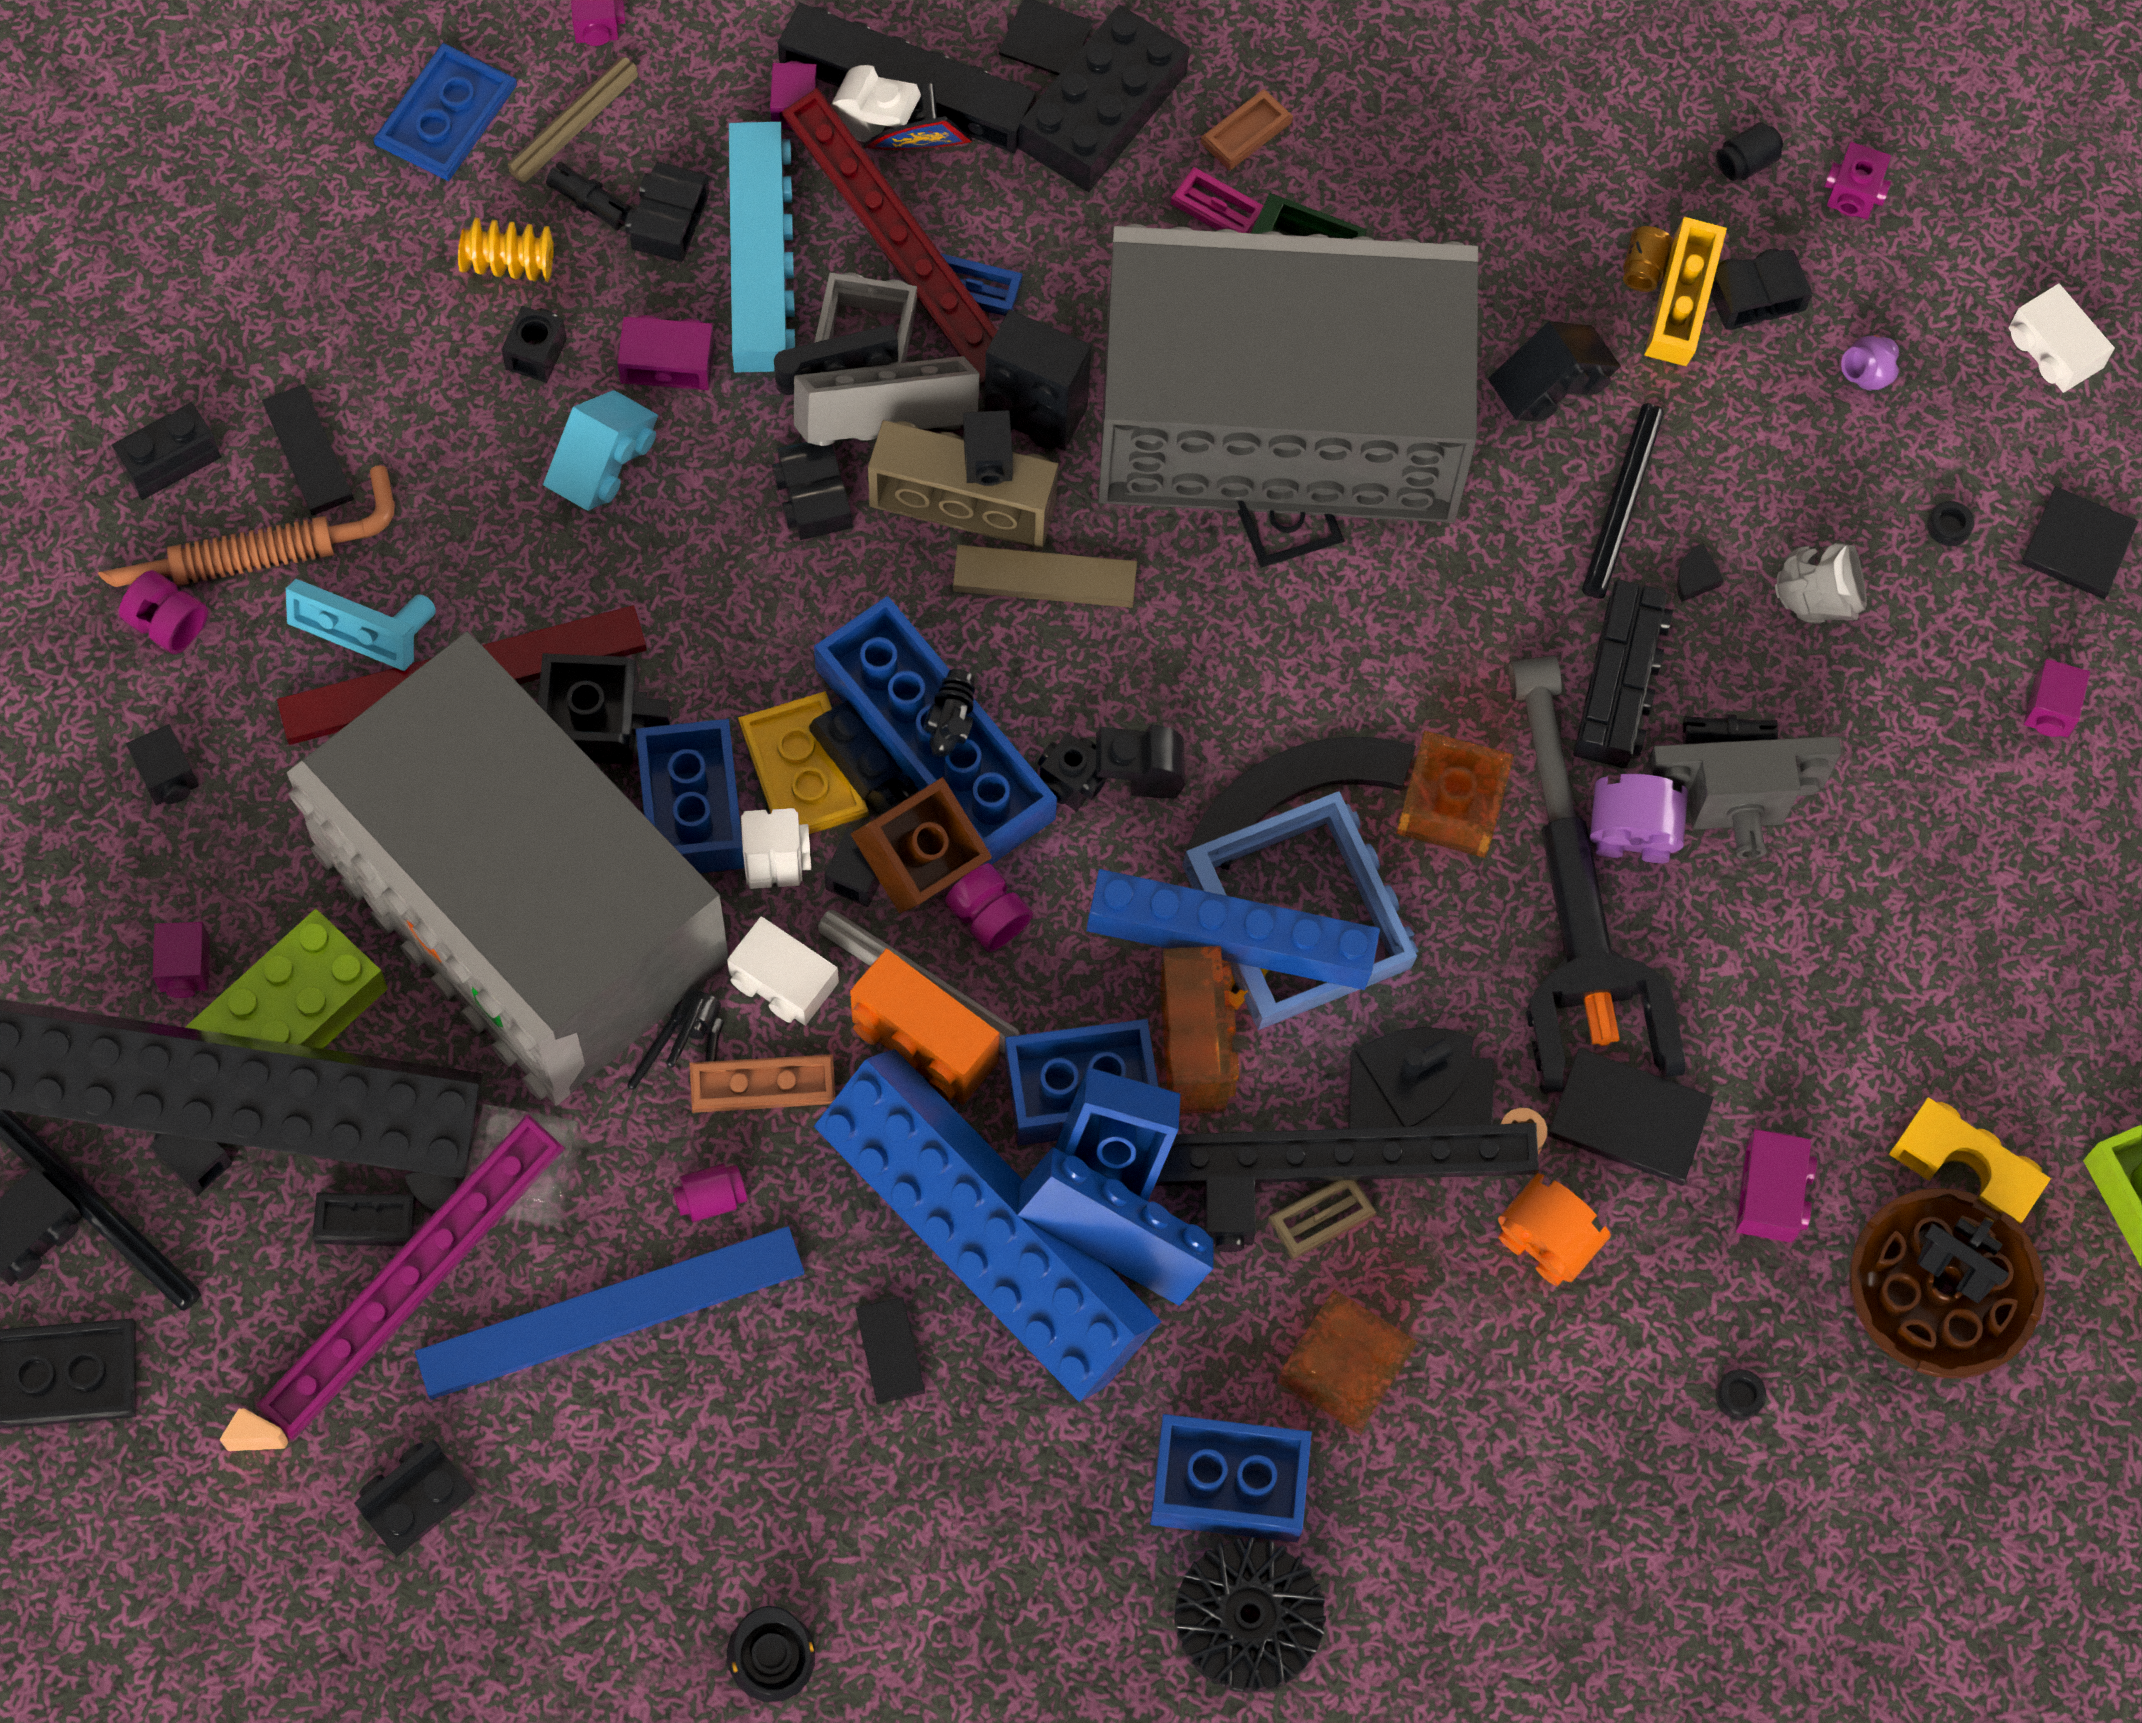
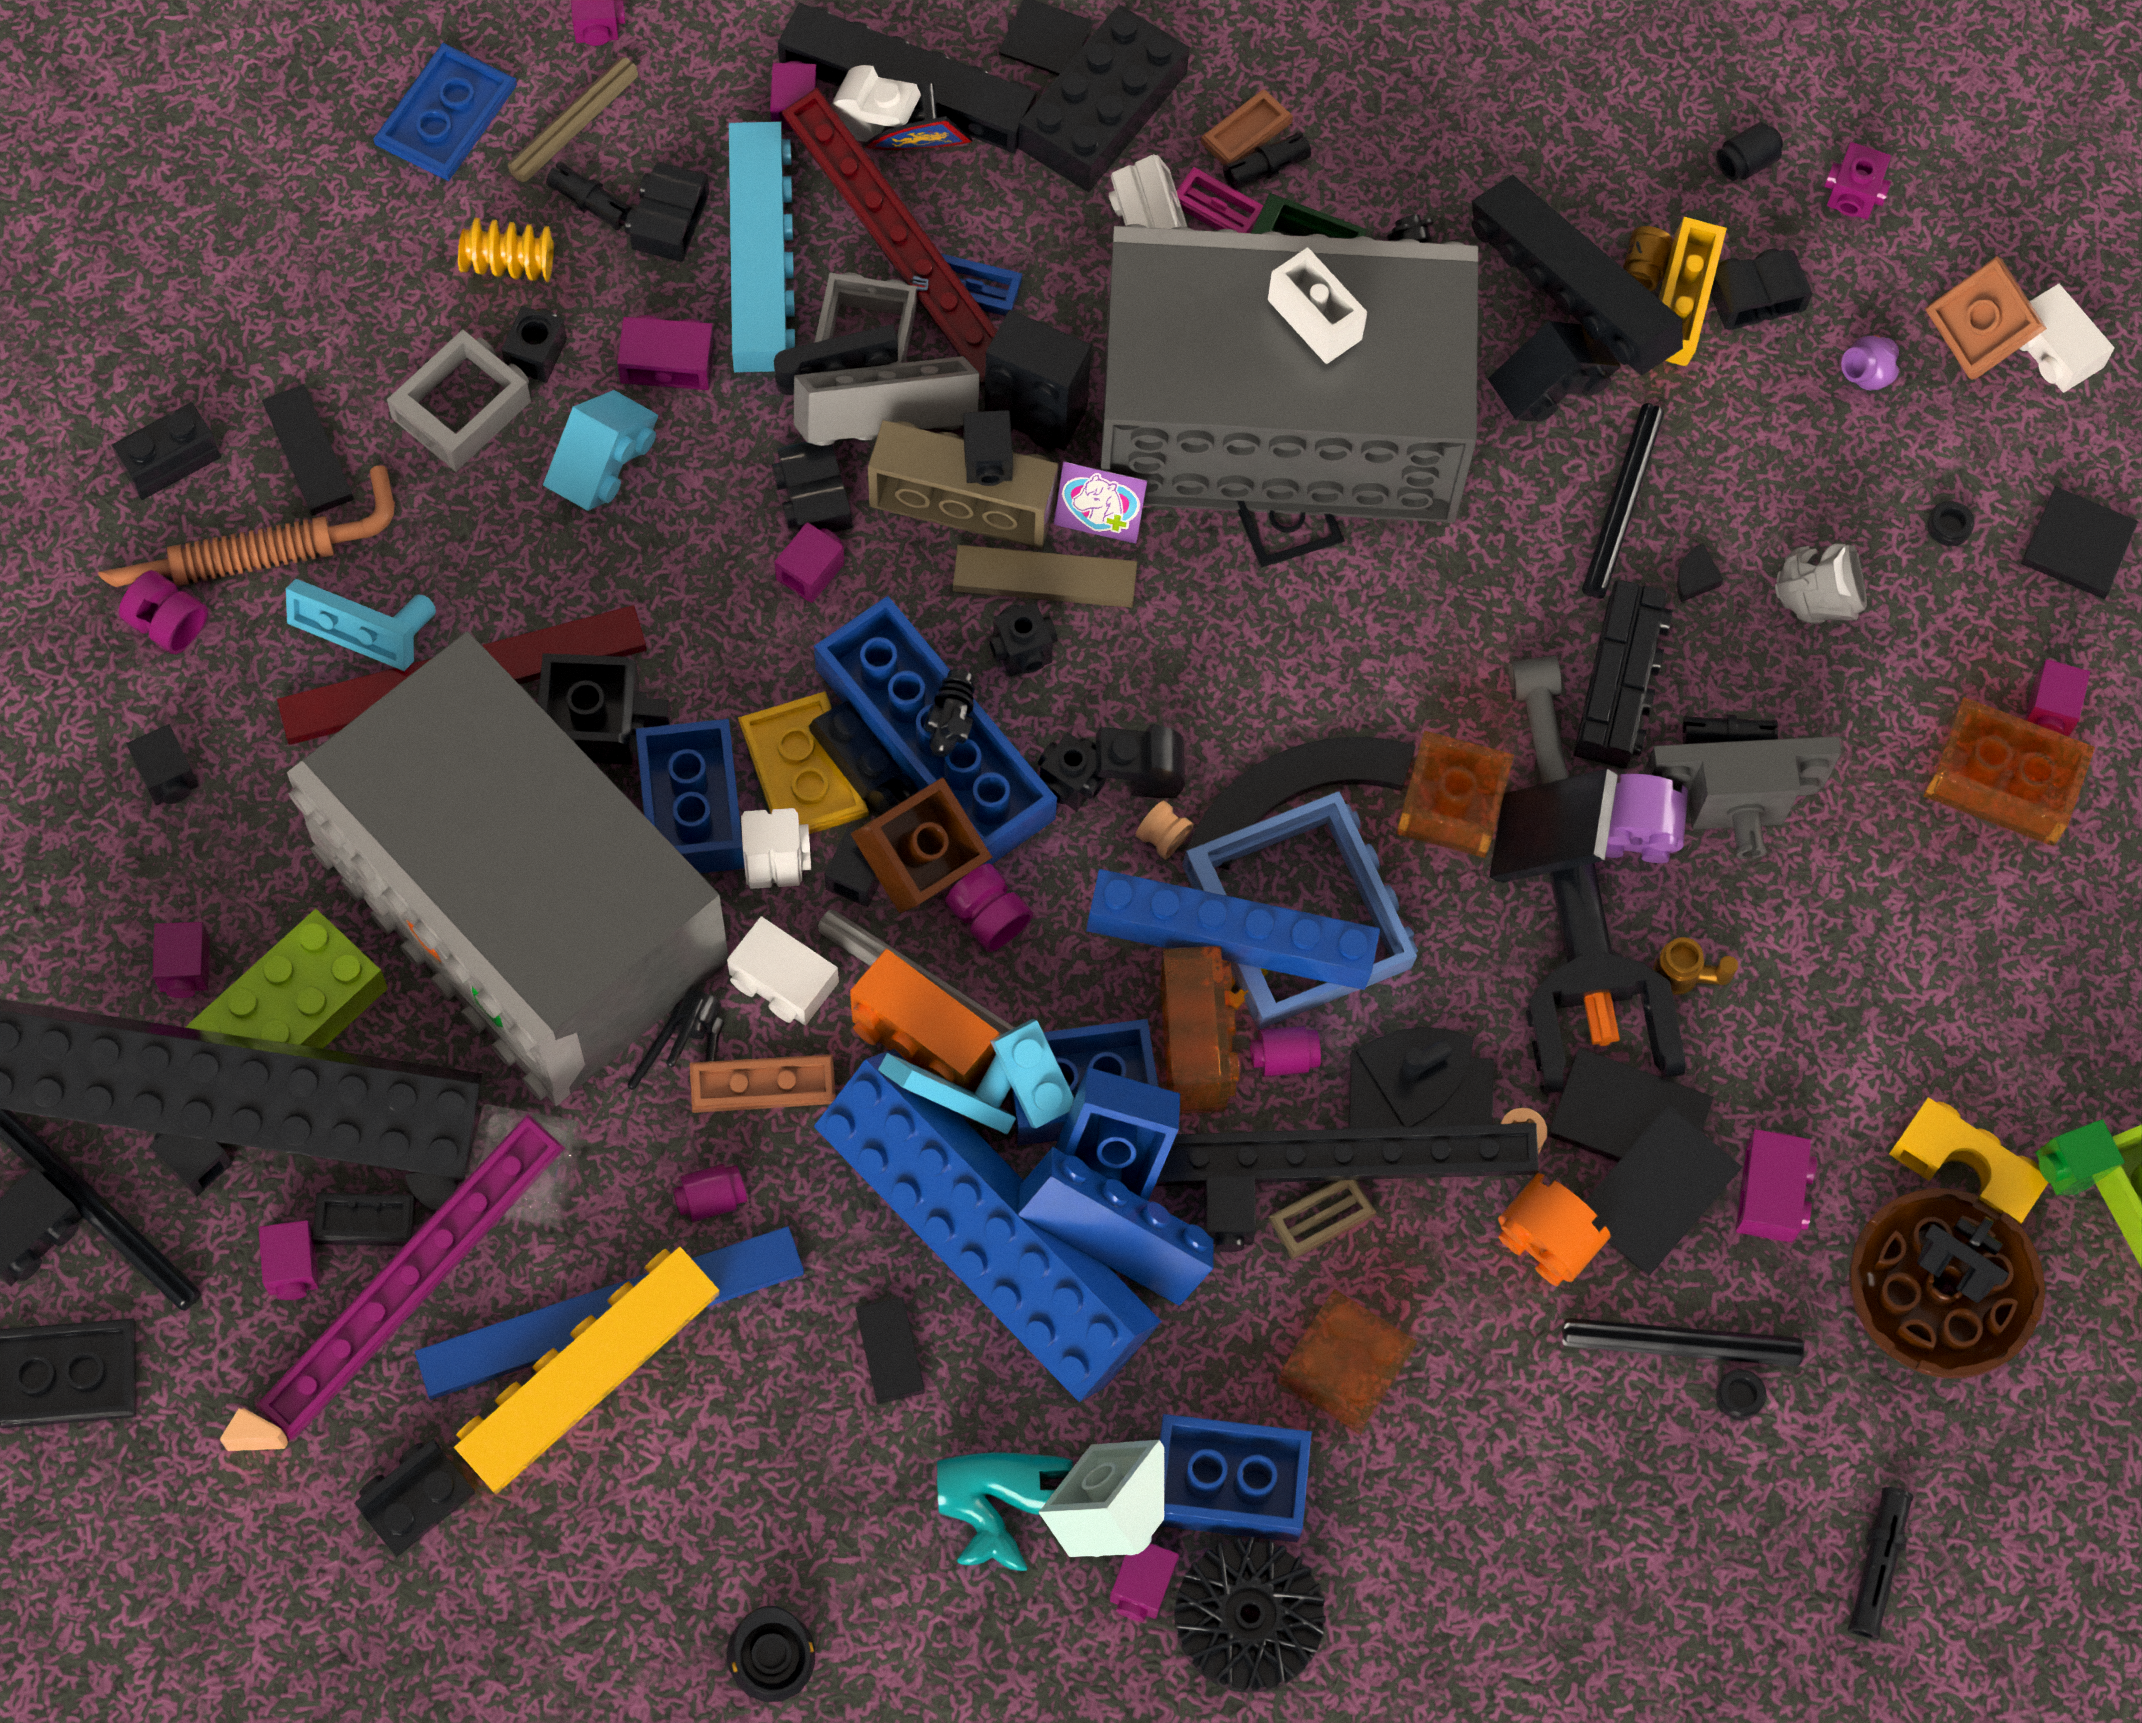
(288, 1259): none -> magenta brick
(433, 434): none -> light grey window
(587, 1370): none -> yellow brick
(810, 561): none -> magenta brick
(922, 284): none -> sand blue piece
(981, 1105): none -> medium azure piece
(1010, 1477): none -> teal piece
(1022, 639): none -> black brick
(1033, 1073): none -> medium azure plate
(1100, 502): none -> sticker
(1109, 1500): none -> light aqua slope
(1143, 1582): none -> magenta brick
(1147, 195): none -> white brick
(1164, 829): none -> light nougat wheel
(1267, 161): none -> black pin
(1285, 1051): none -> magenta brick
(1317, 305): none -> white brick
(1411, 228): none -> black plate
(1554, 826): none -> black tile
(1577, 275): none -> black brick
(1660, 1189): none -> black tile
(1682, 1342): none -> black axle
(1684, 966): none -> pearl gold piece
(1885, 1543): none -> black pin
(1985, 318): none -> nougat tile
(2009, 771): none -> clear orange brick
(2079, 1158): none -> green slope

